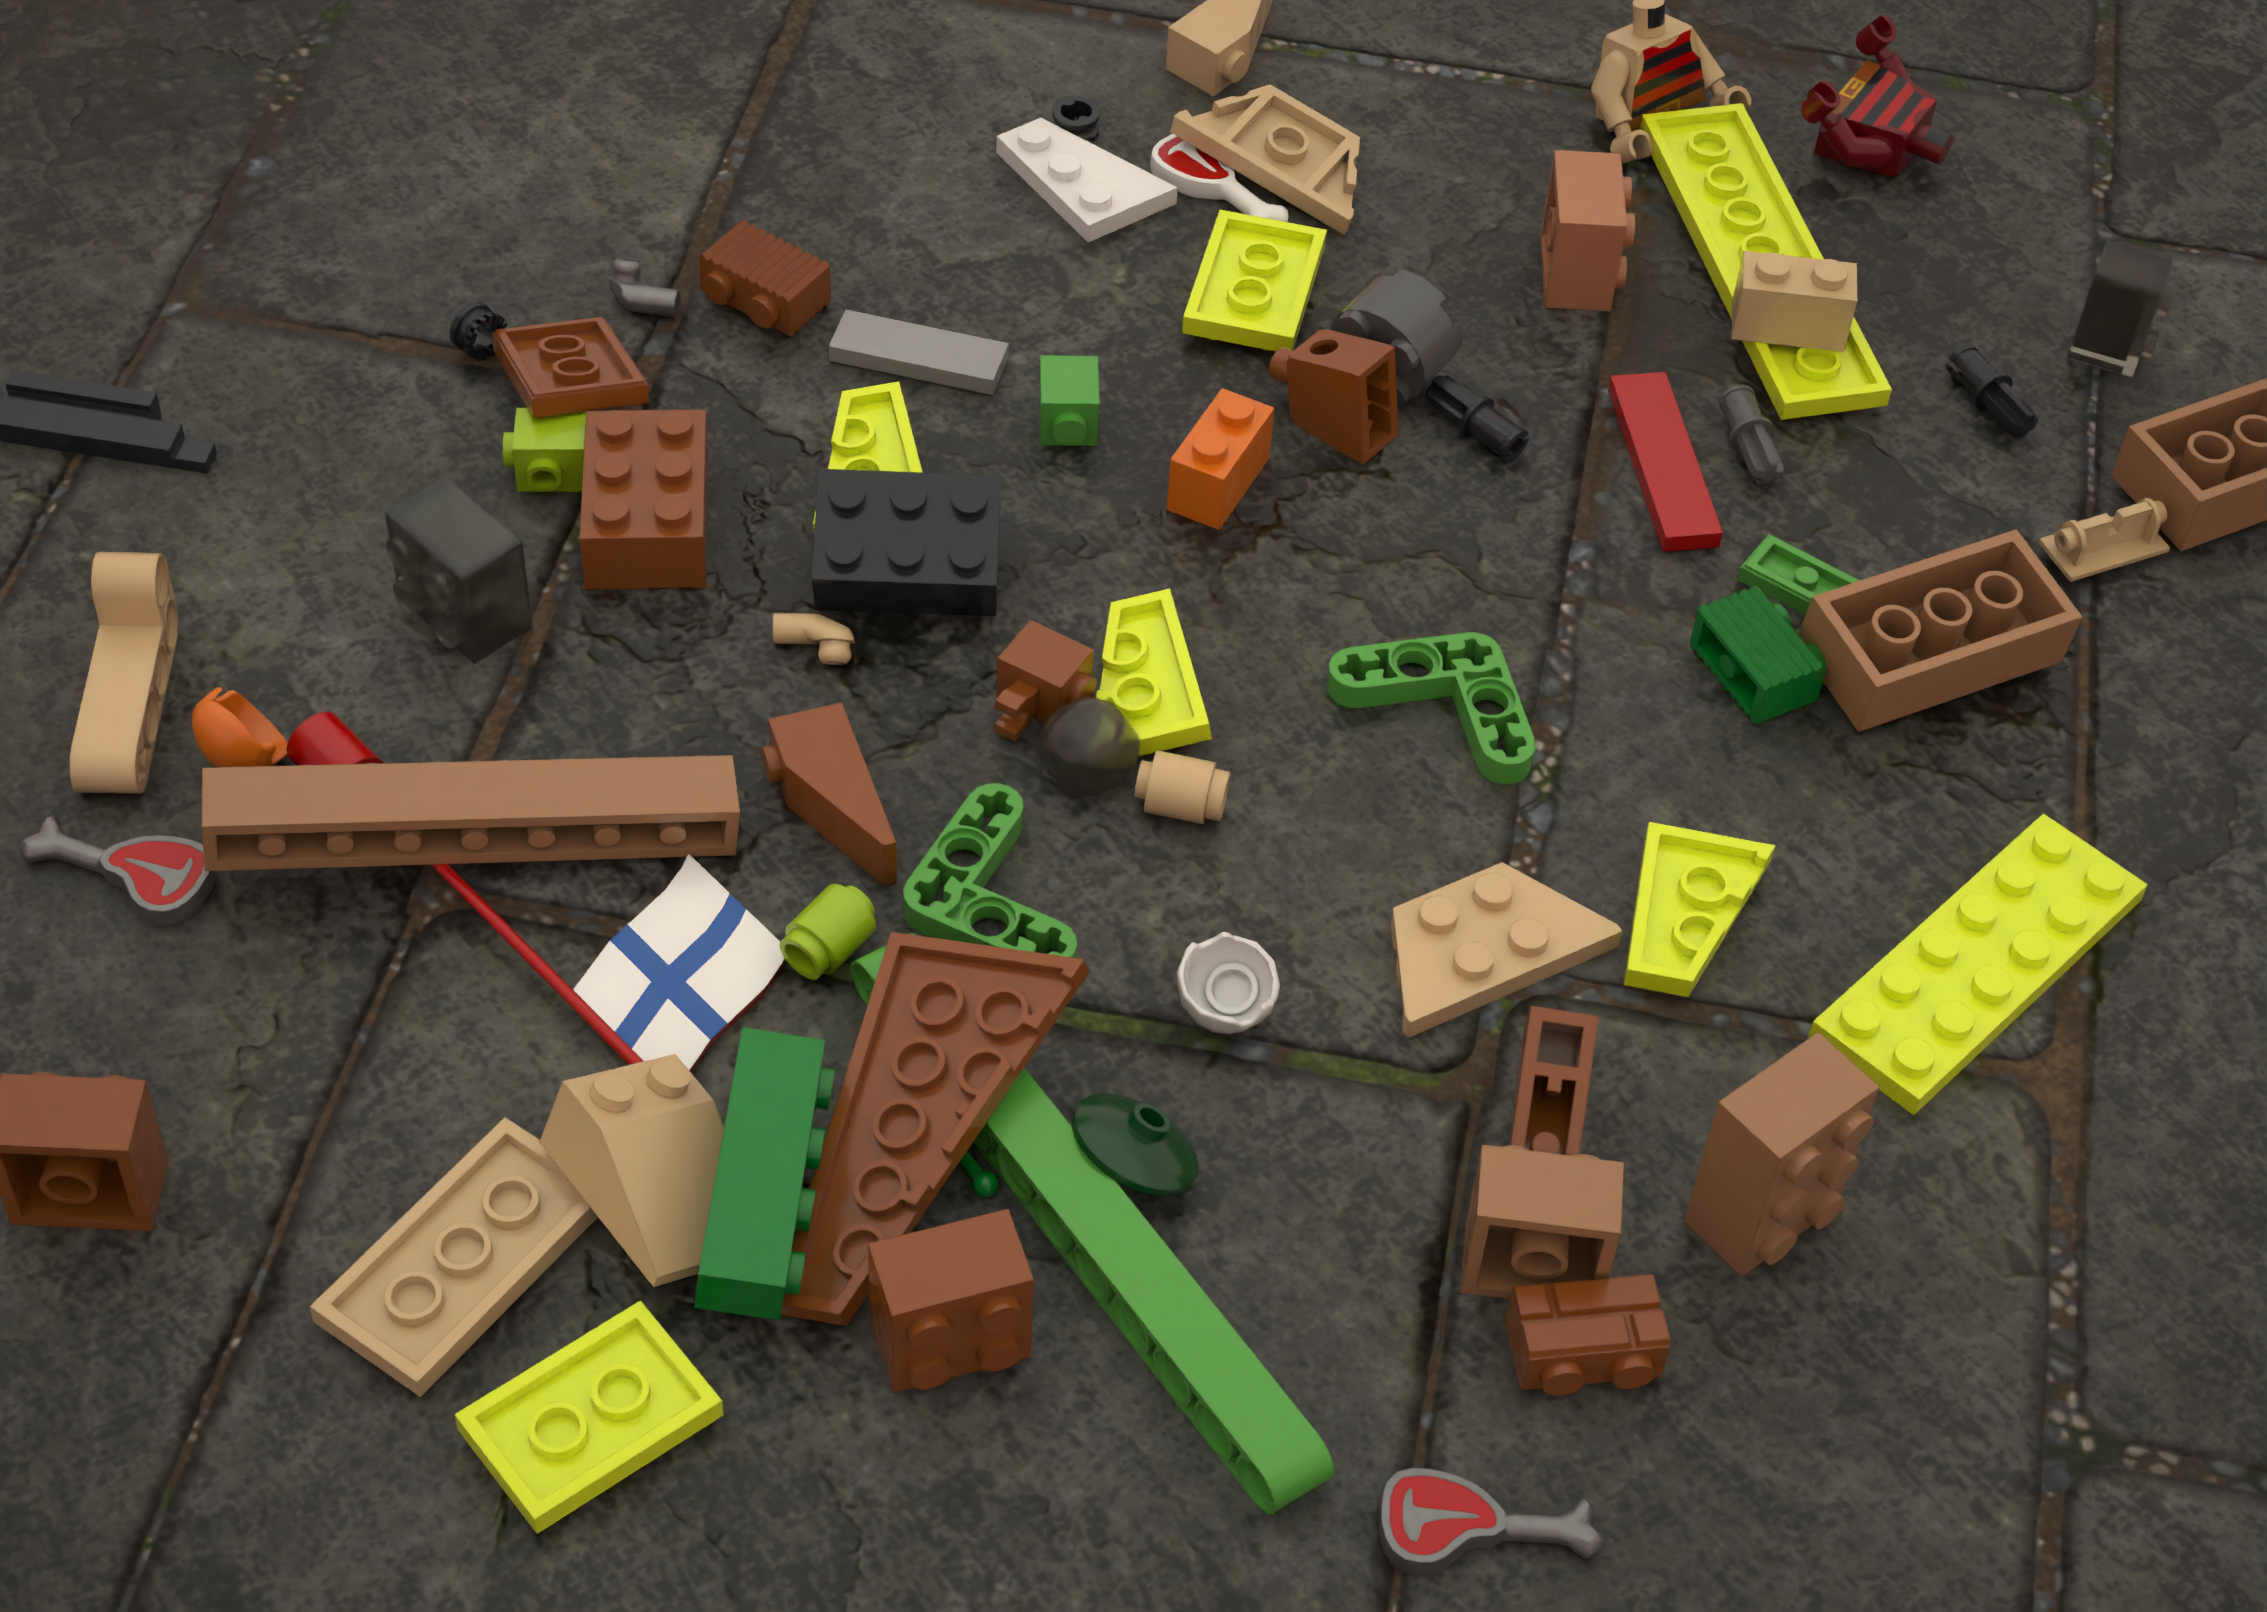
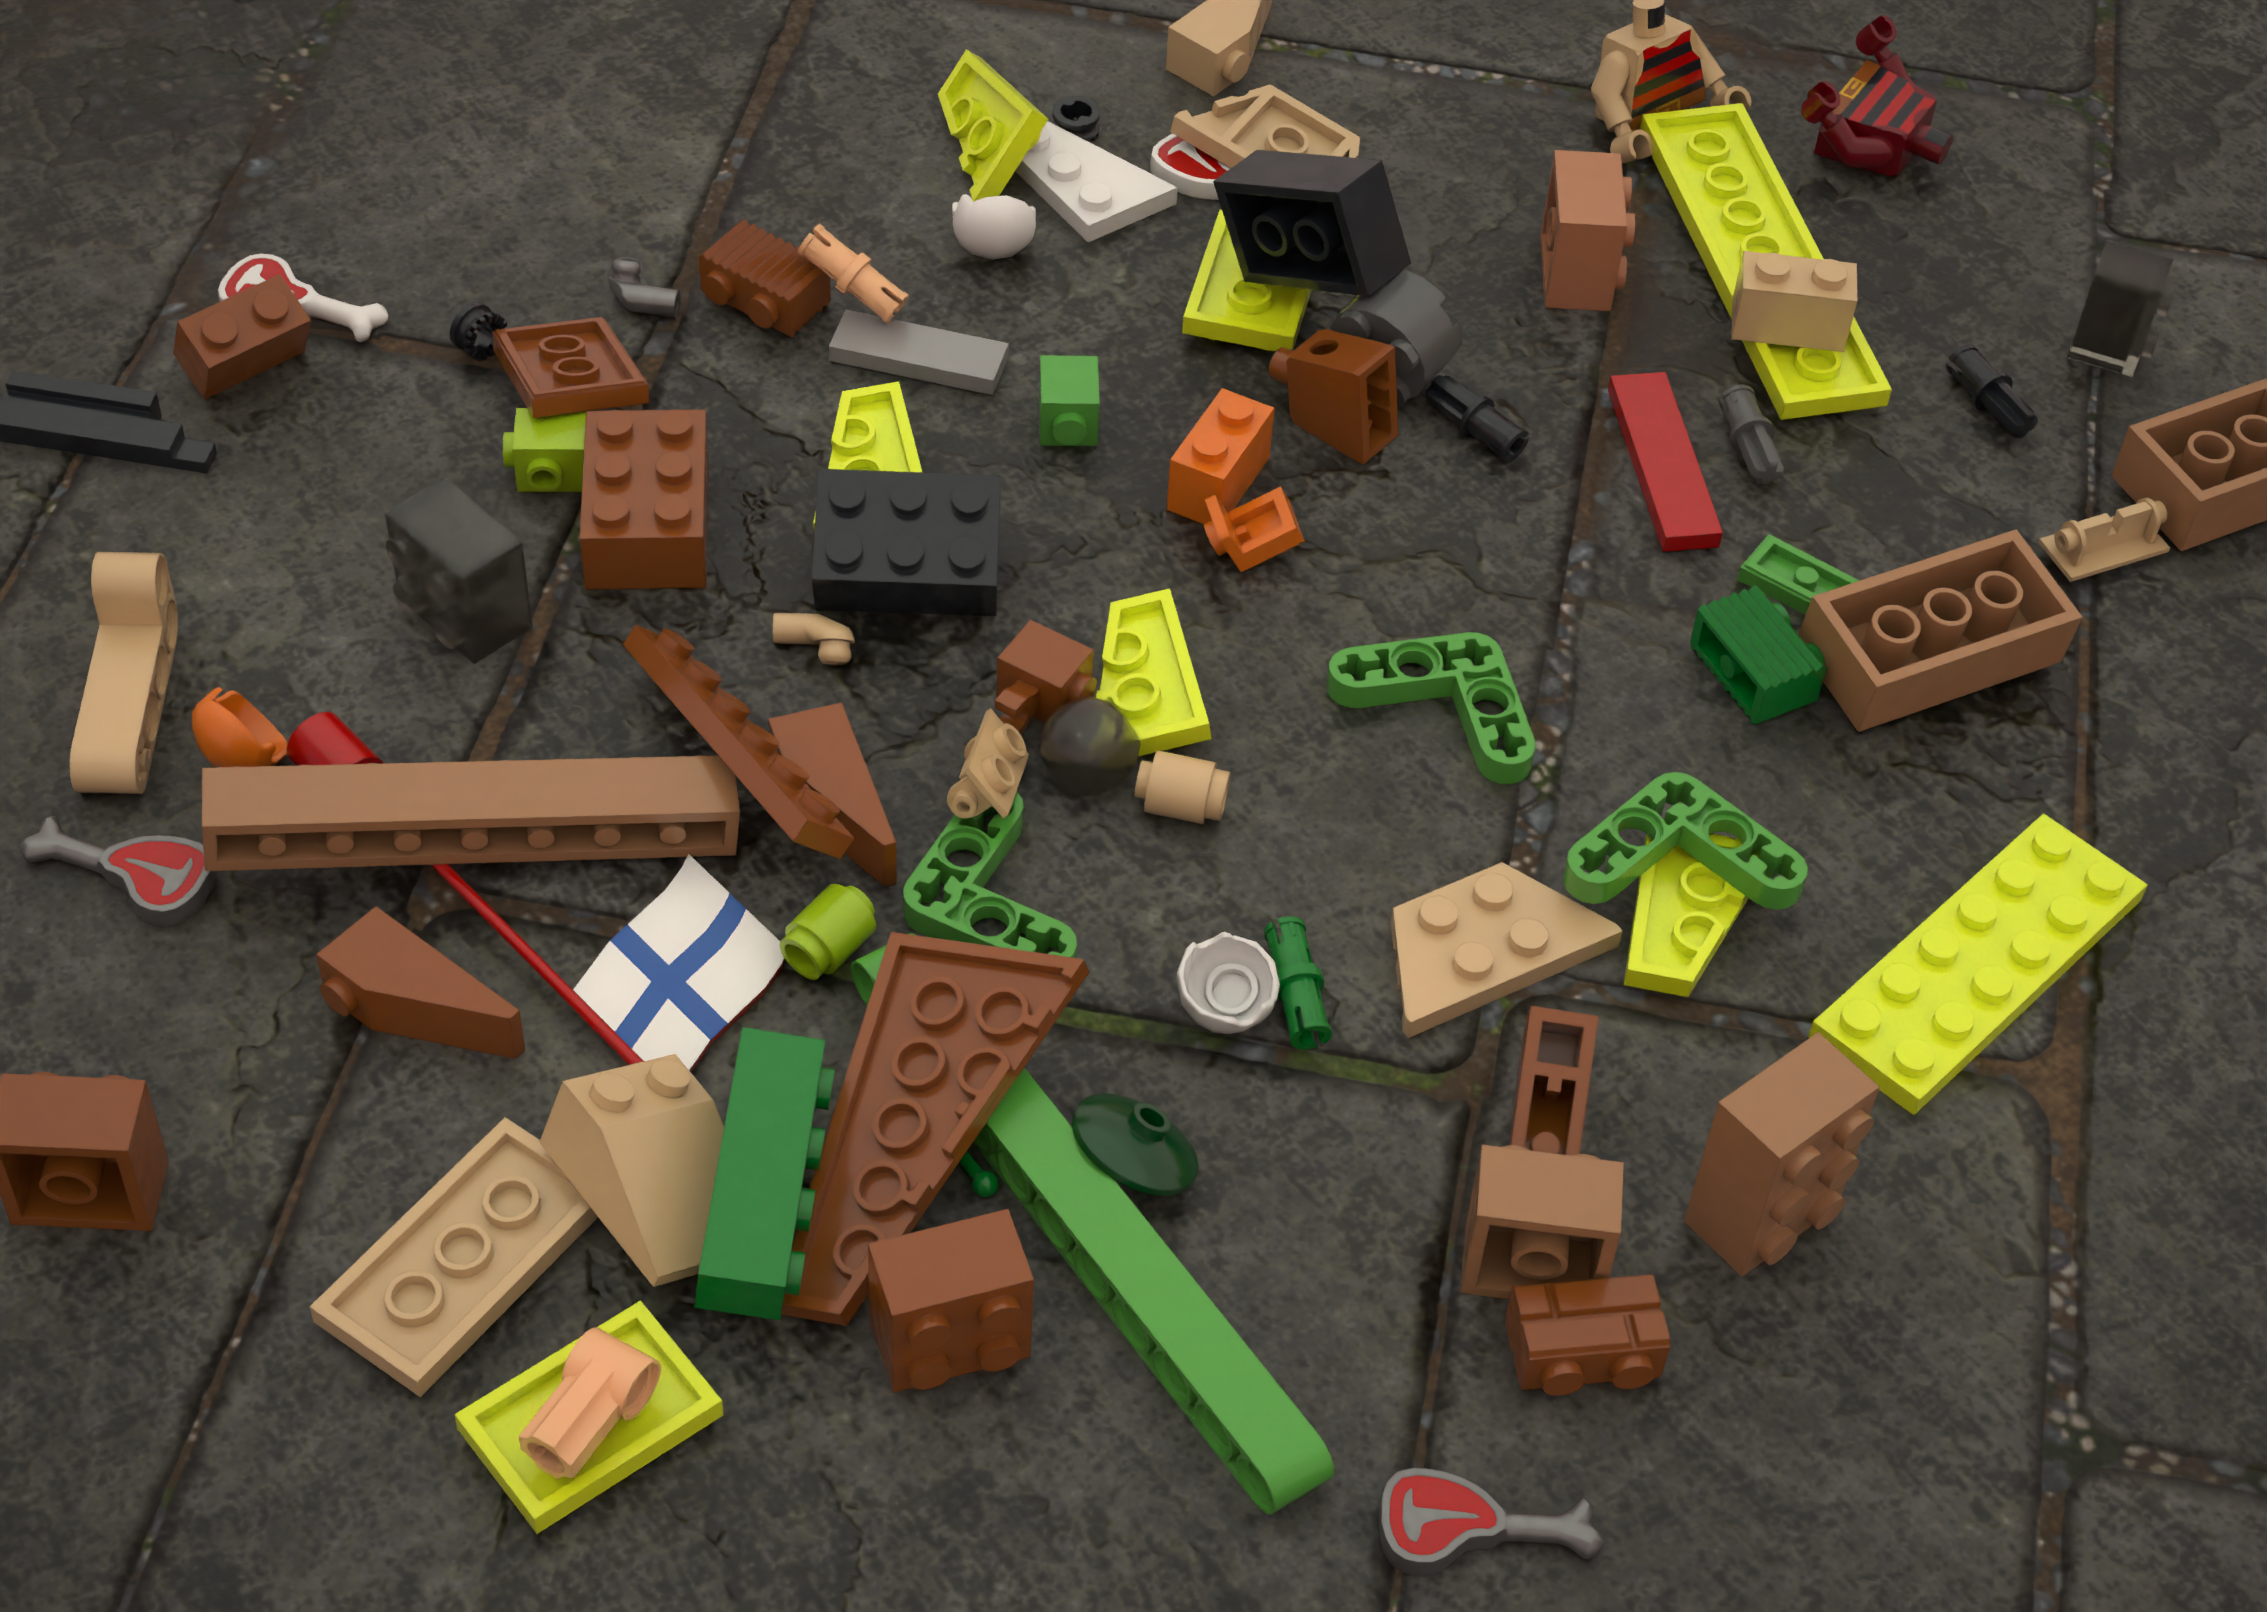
(241, 336): none -> dark orange brick
(262, 267): none -> white piece
(413, 990): none -> dark orange slope
(598, 1387): none -> light nougat piece
(741, 744): none -> dark orange plate
(853, 273): none -> light nougat pin
(990, 770): none -> tan hinge
(991, 123): none -> neon yellow wing
(993, 225): none -> white hair
(1253, 529): none -> orange bracket
(1299, 983): none -> green pin
(1313, 222): none -> black brick
(1690, 830): none -> bright green beam

